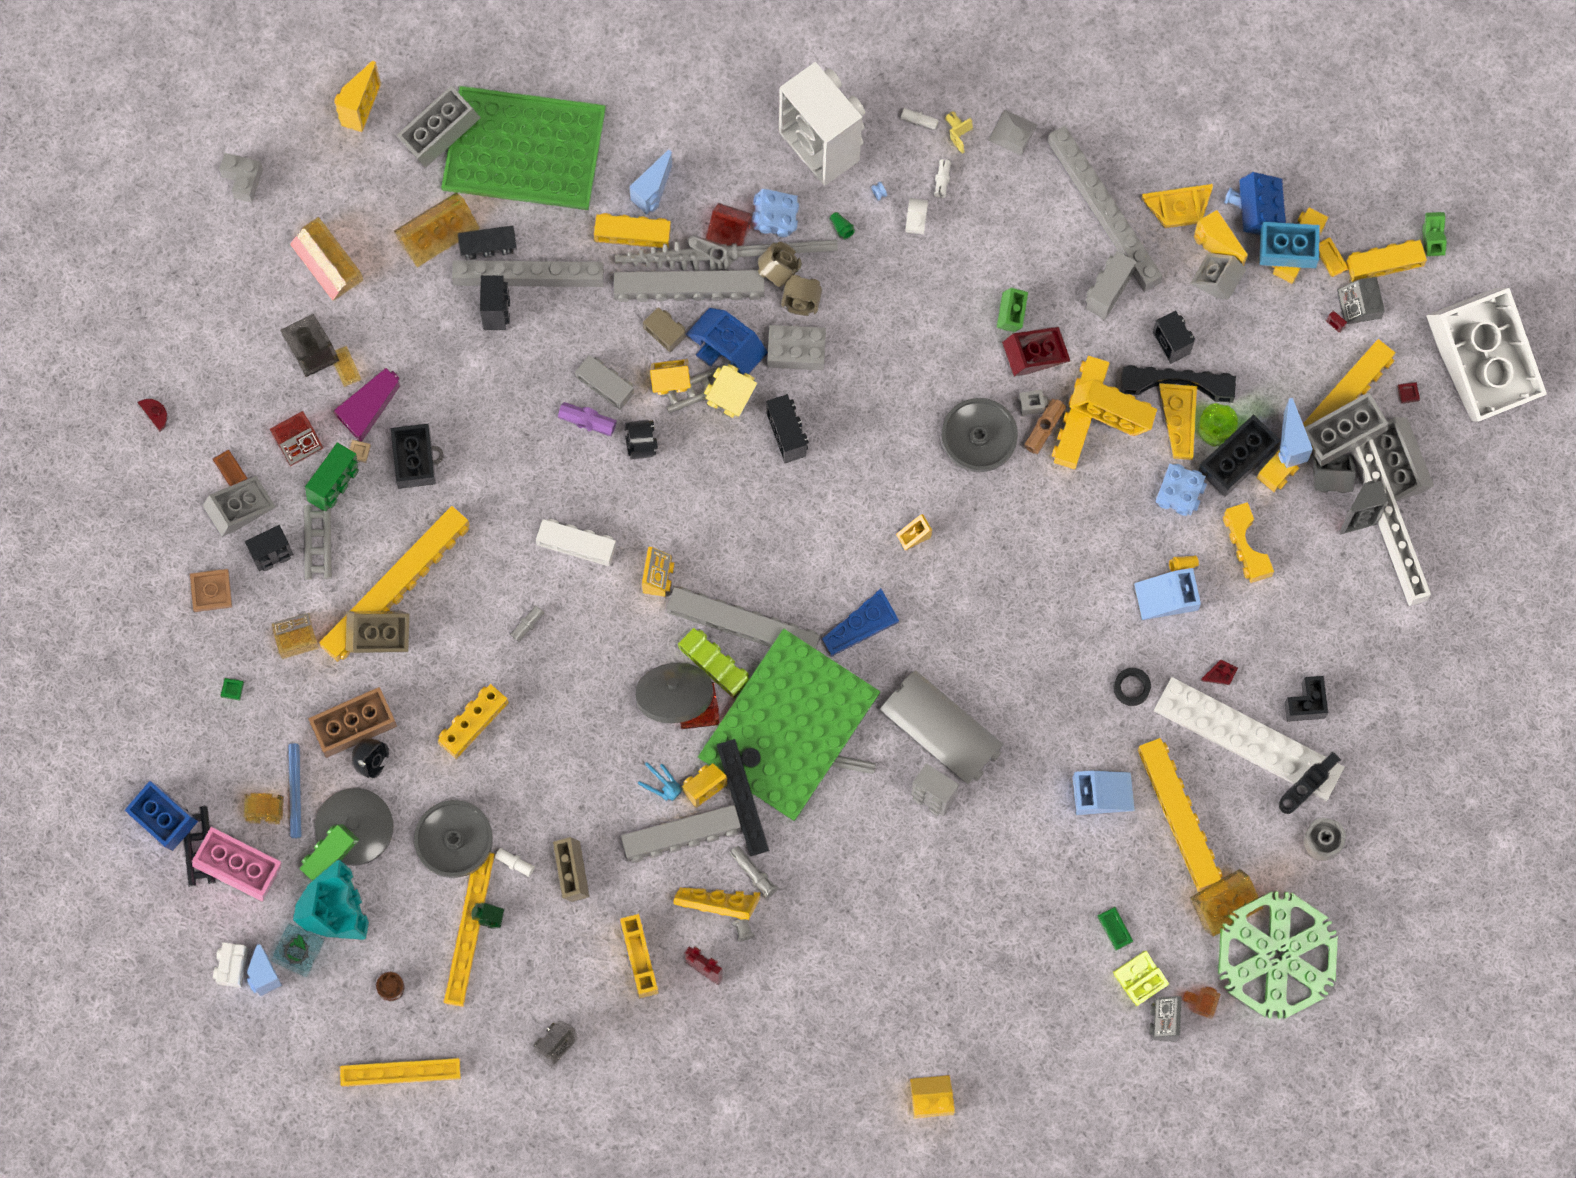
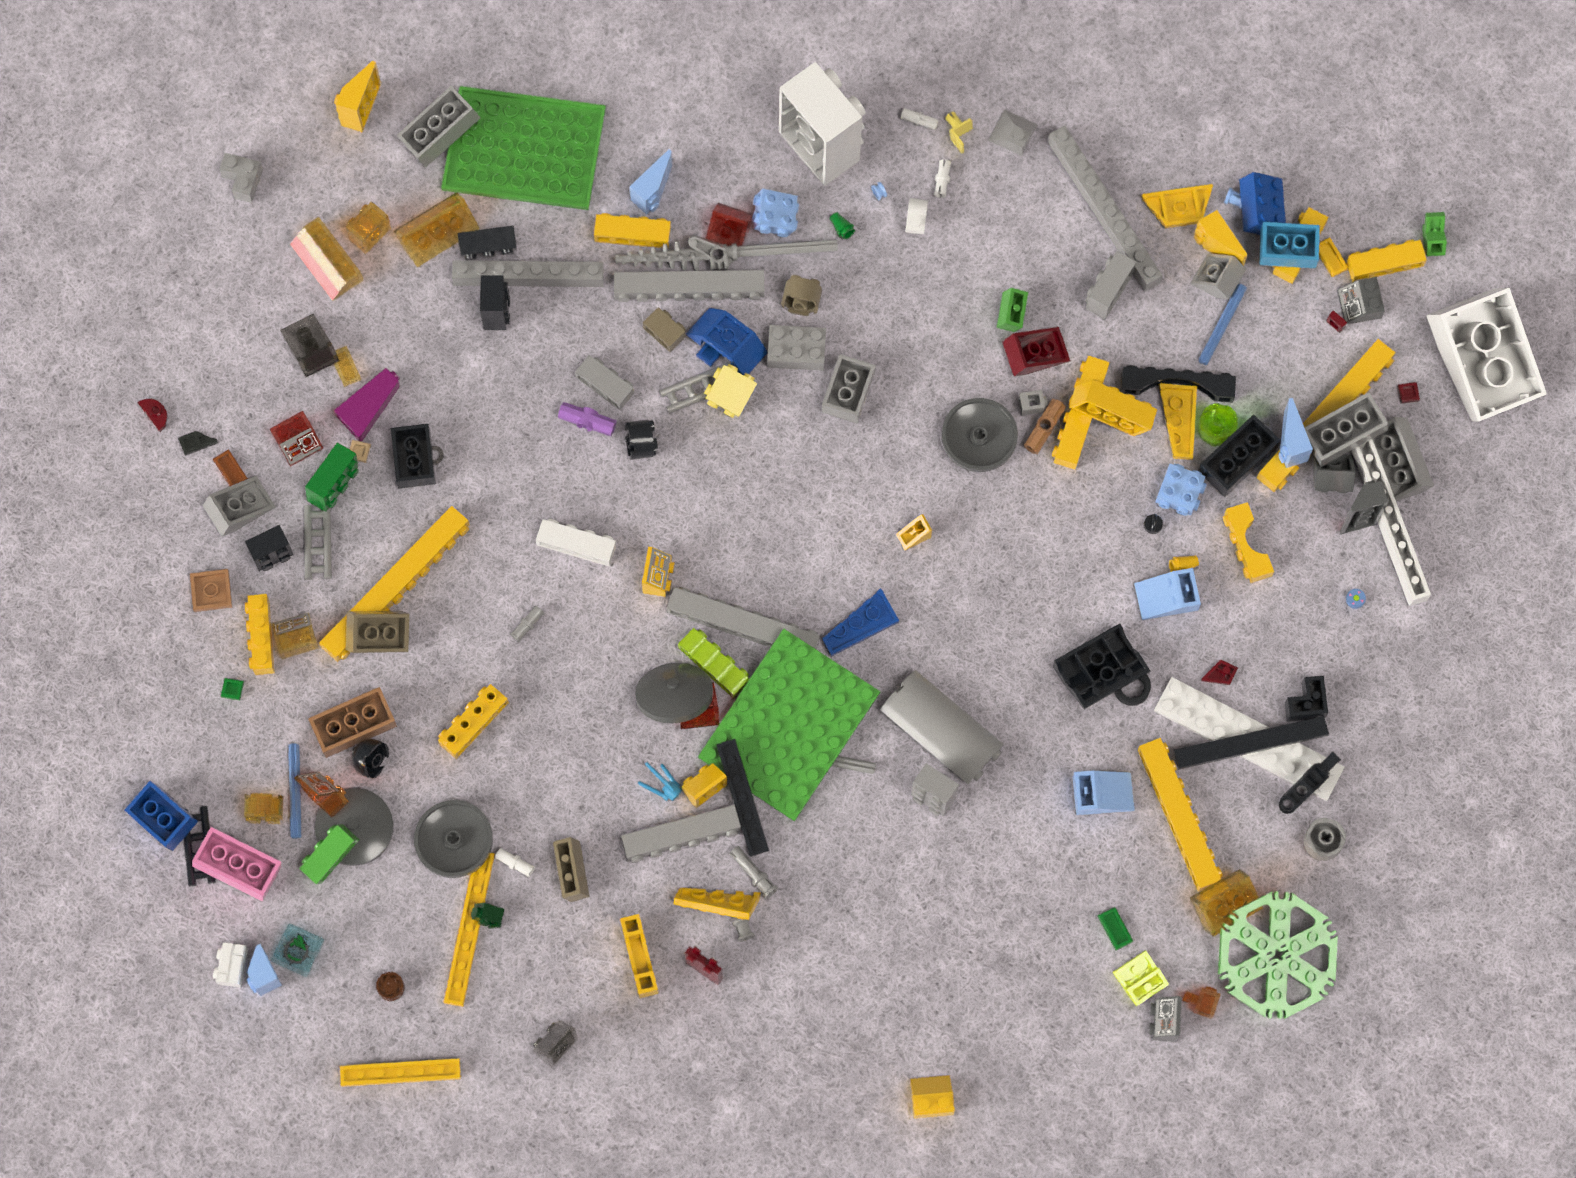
(195, 441): none -> pearl dark grey tile
(260, 633): none -> yellow brick
(323, 792): none -> clear orange slope
(332, 905): teal brick -> none
(368, 227): none -> clear yellow brick
(670, 376): yellow slope -> none
(751, 757): black tile -> none
(779, 263): dark tan brick -> none
(787, 428): black brick -> none
(848, 388): none -> light grey brick
(1100, 667): none -> black piece
(1153, 524): none -> black tile
(1173, 336): black brick -> none
(1222, 324): none -> medium blue axle
(1251, 742): none -> black tile
(1355, 598): none -> medium blue tile

